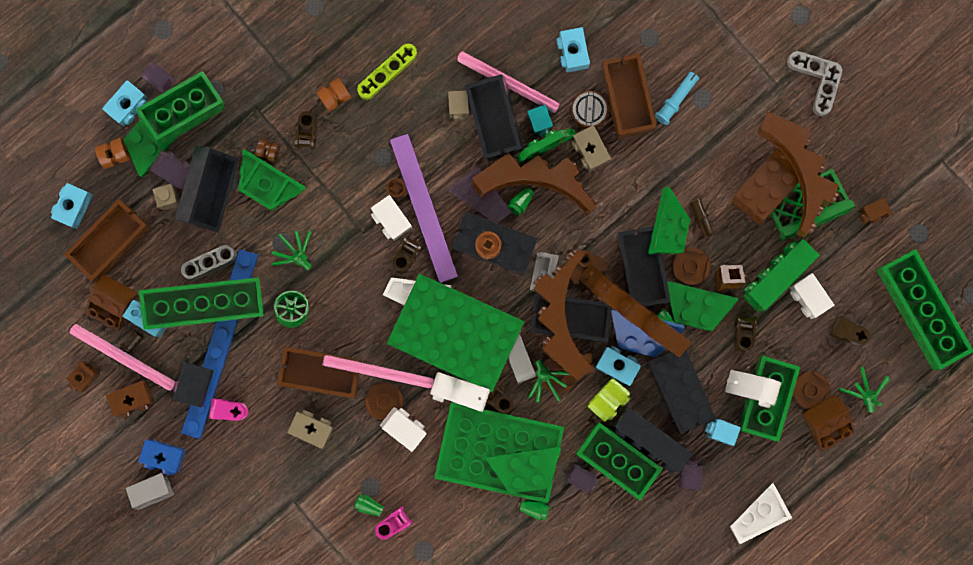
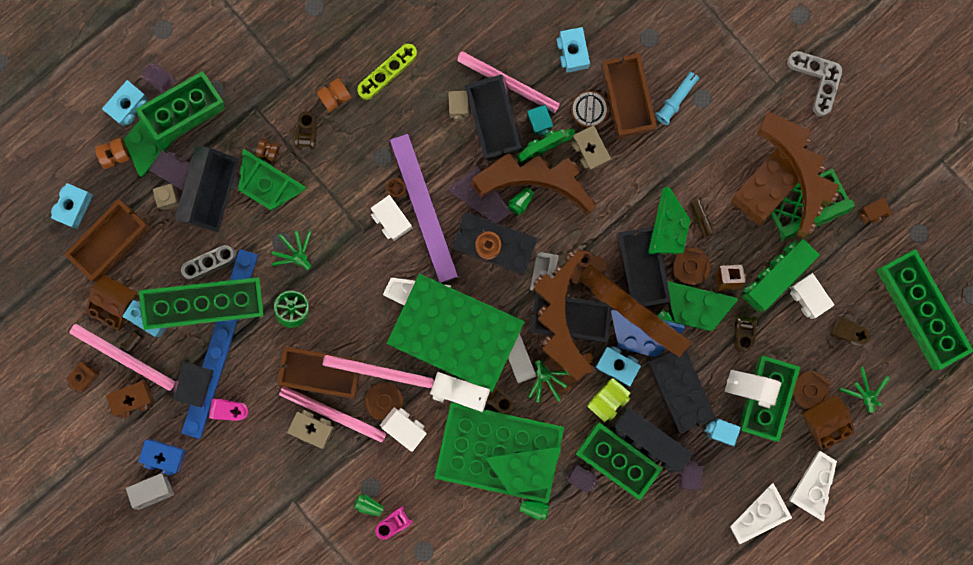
(332, 414): none -> bright pink axle
(407, 253): dark brown piece -> none
(814, 486): none -> white wing

